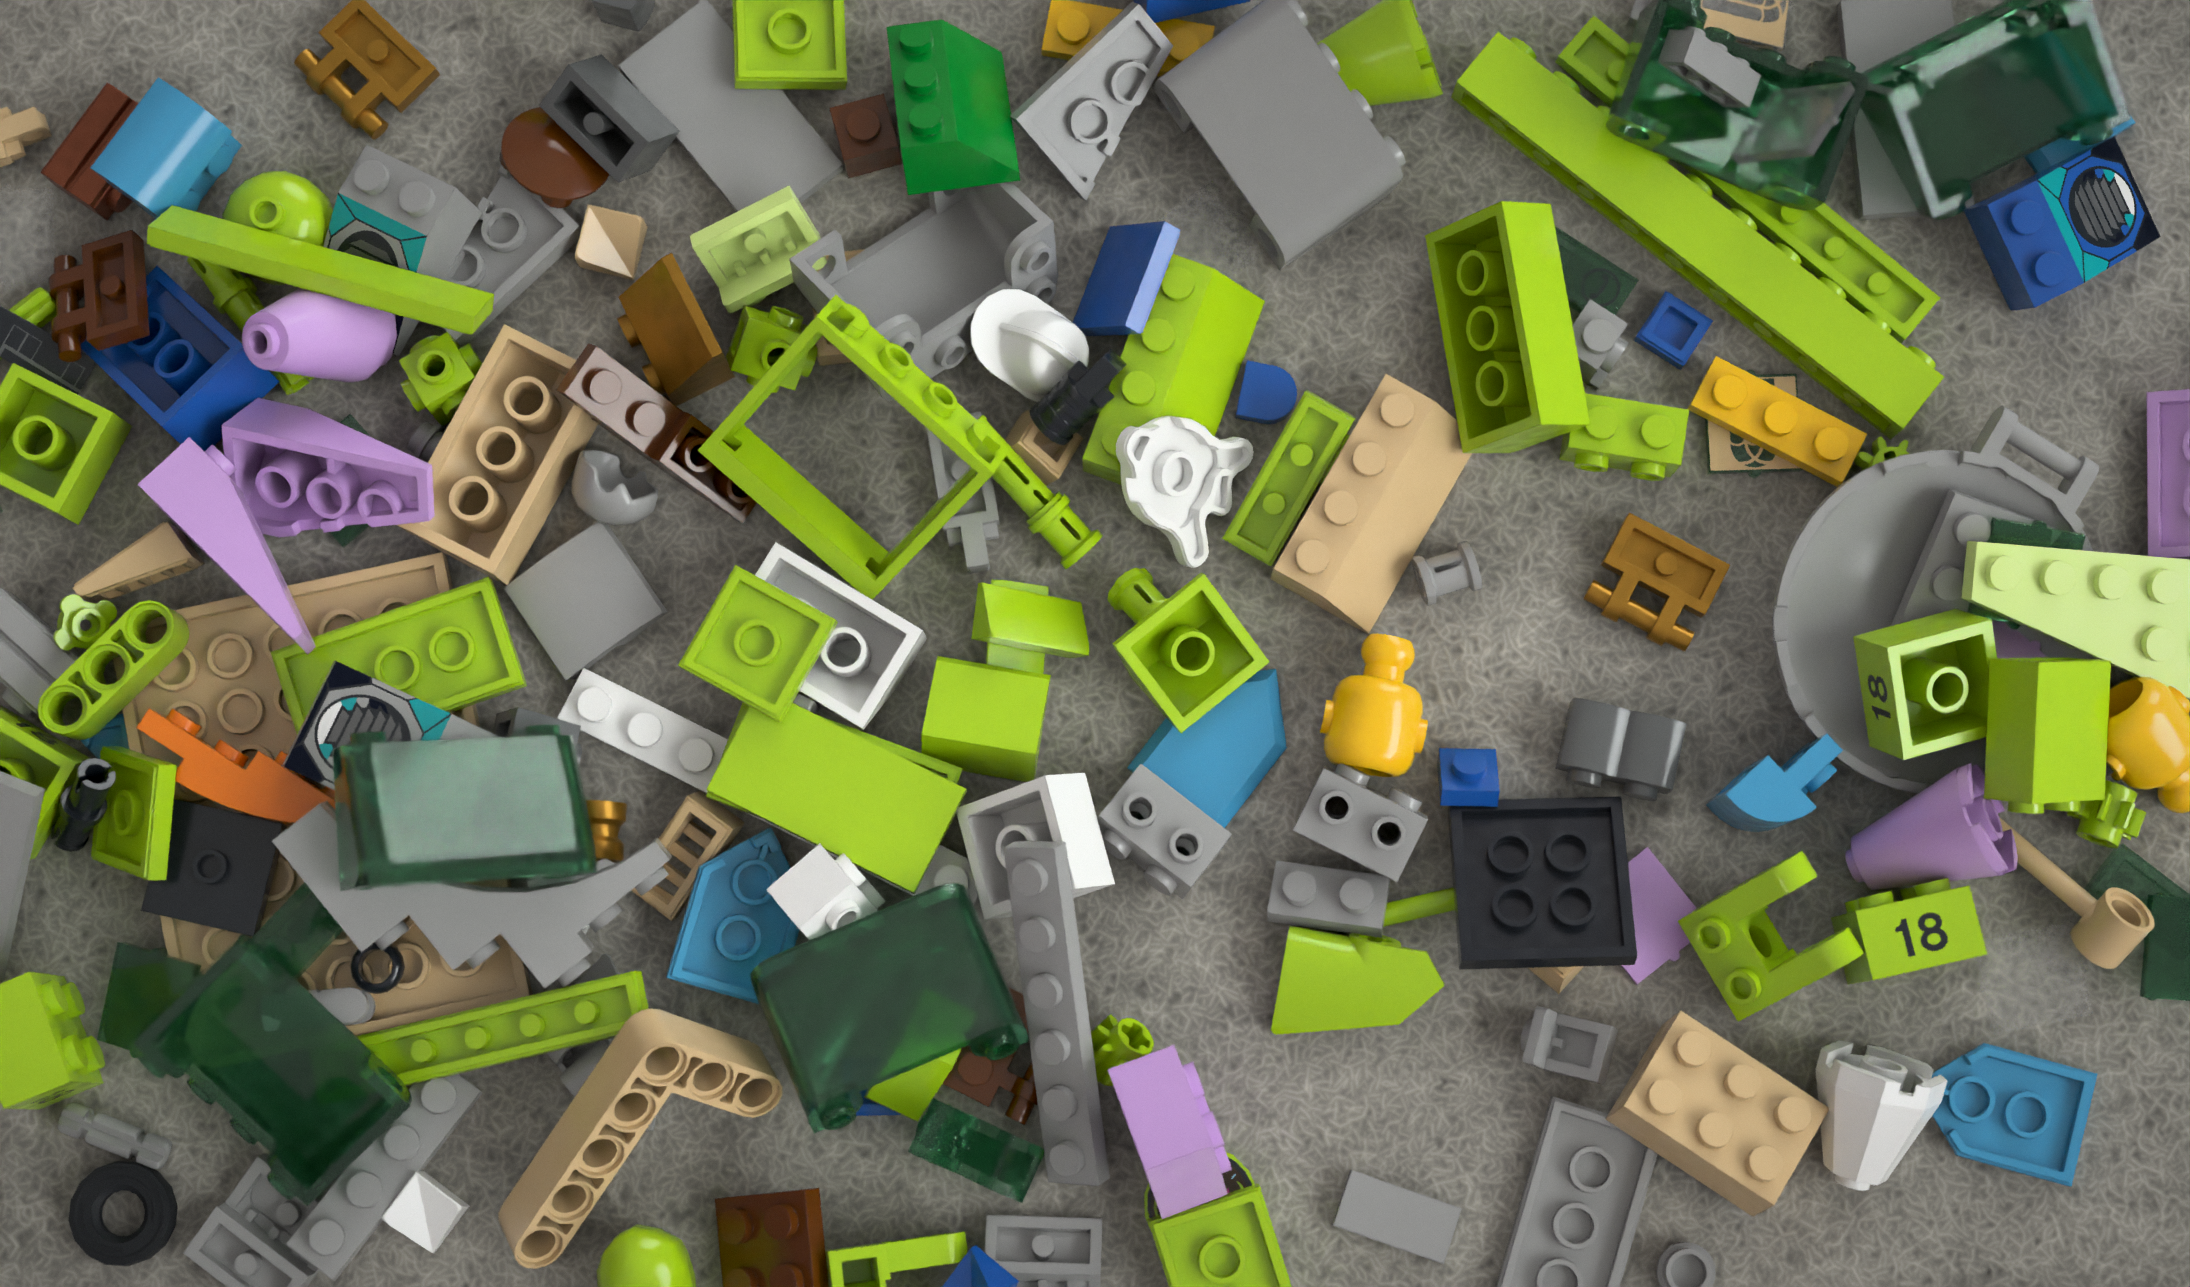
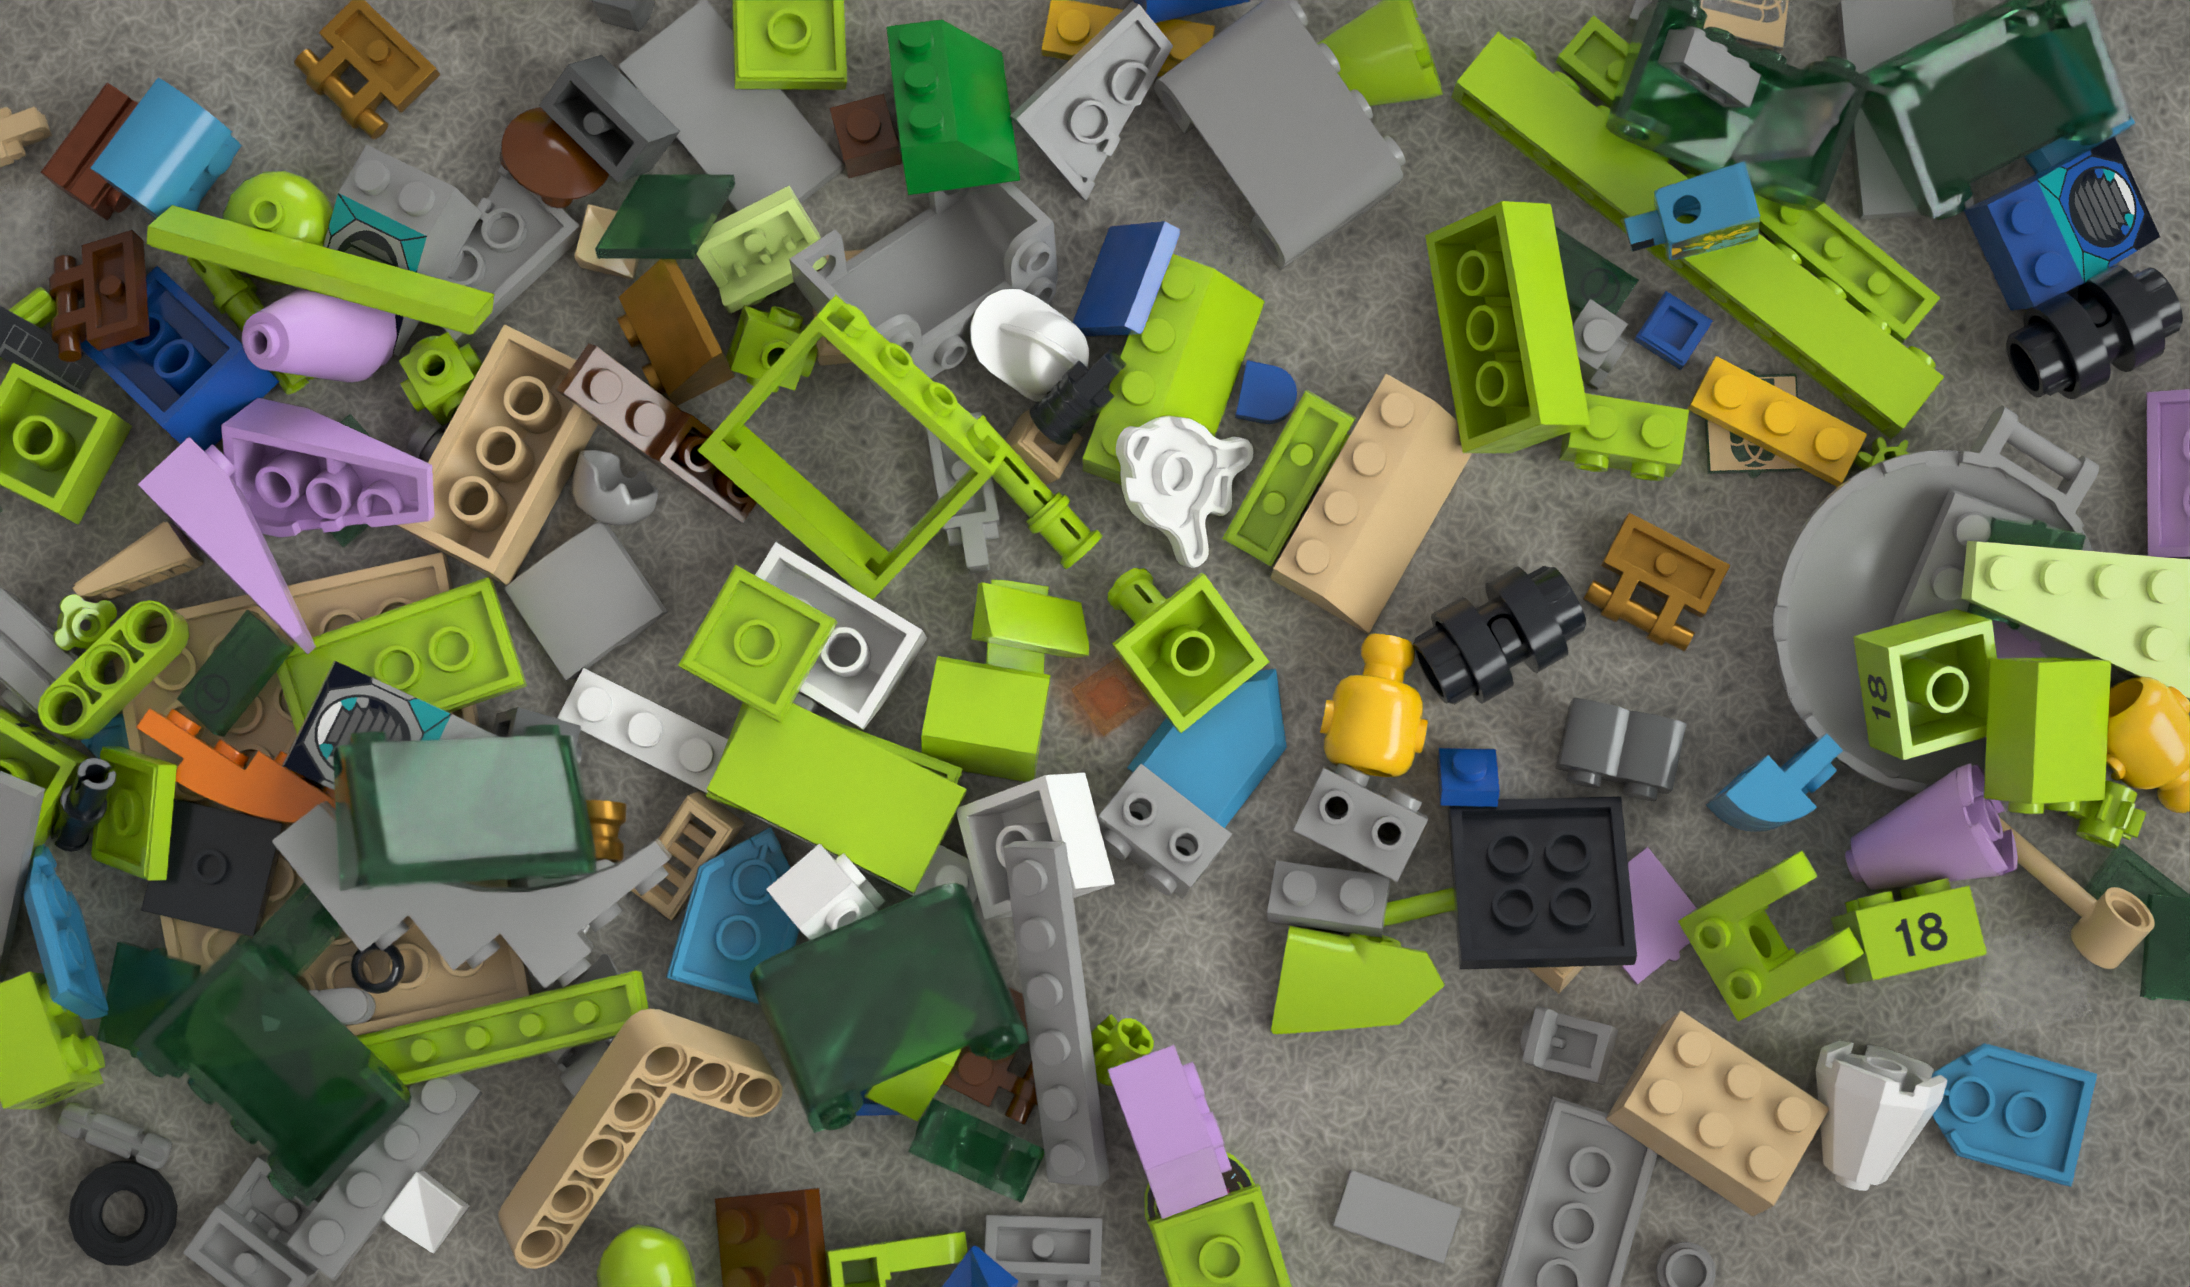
(62, 940): none -> dark azure tile
(235, 673): none -> clear green tile
(665, 216): none -> clear green piece
(1110, 697): none -> clear orange plate
(1447, 573): light grey bush -> none
(1523, 621): none -> black piece
(1717, 200): none -> dark azure torso
(2116, 321): none -> black piece

